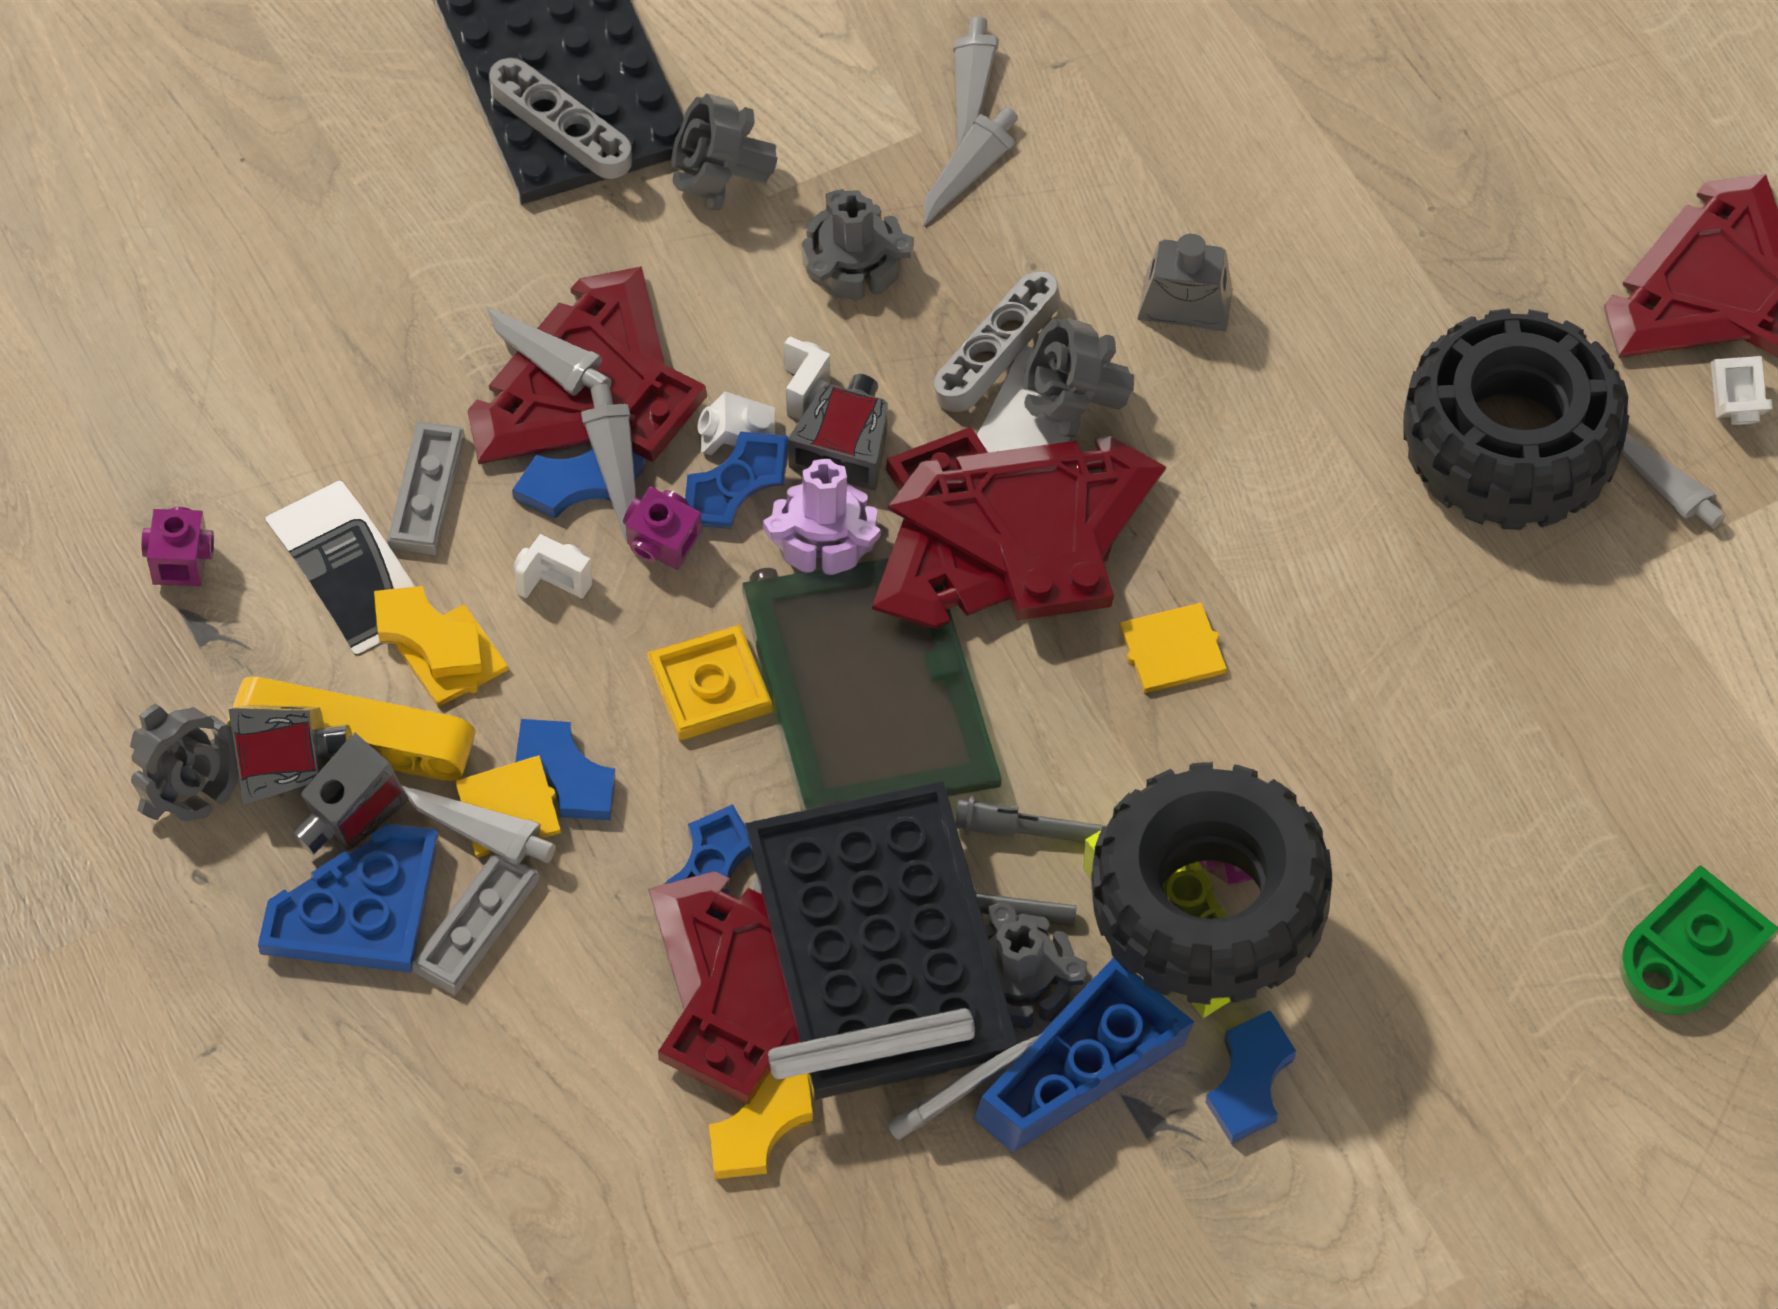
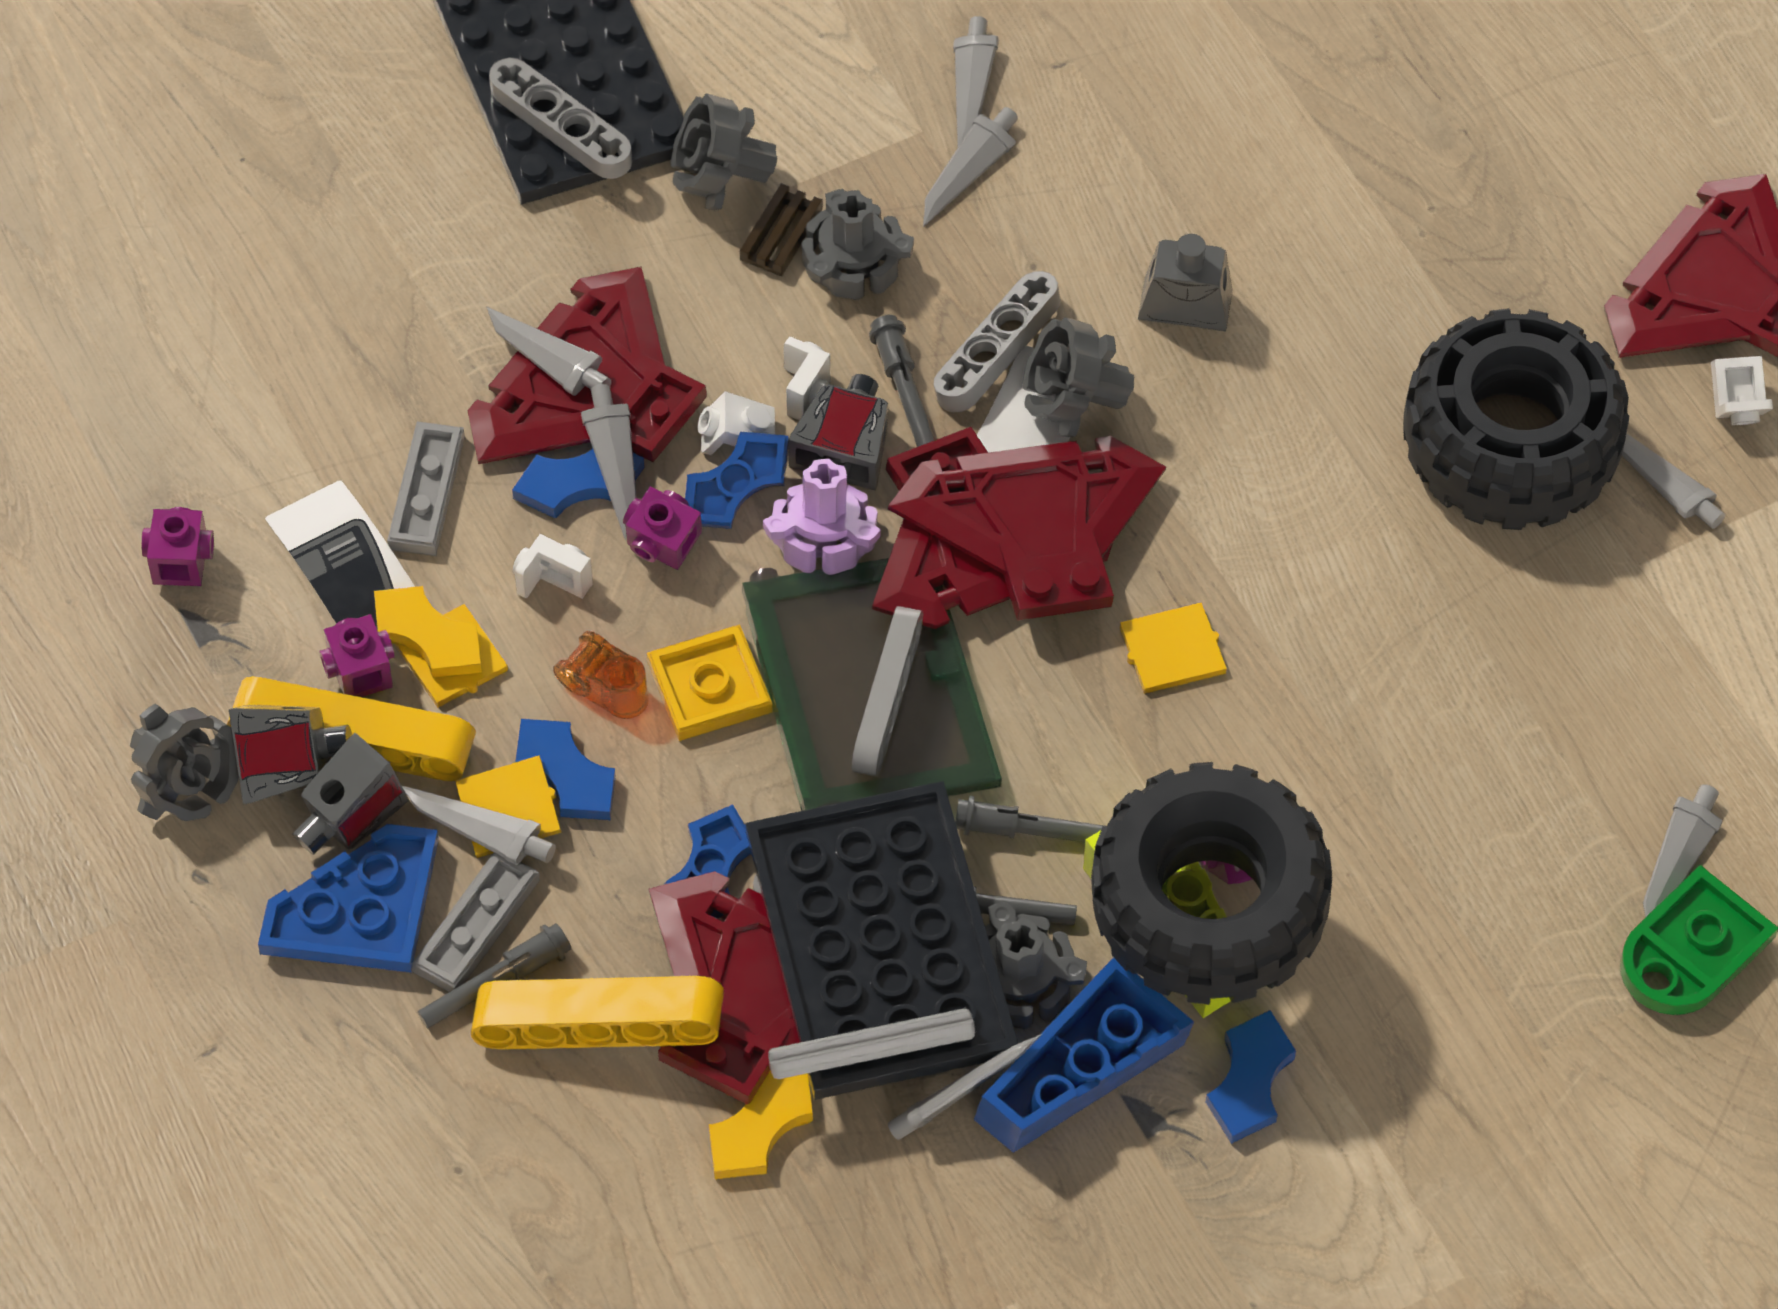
(358, 656): none -> magenta brick
(538, 950): none -> dark grey pin
(597, 1012): none -> yellow beam
(598, 671): none -> clear orange piece
(795, 203): none -> dark brown tile
(887, 691): none -> light grey beam
(888, 336): none -> dark grey pin
(1685, 840): none -> light grey bar

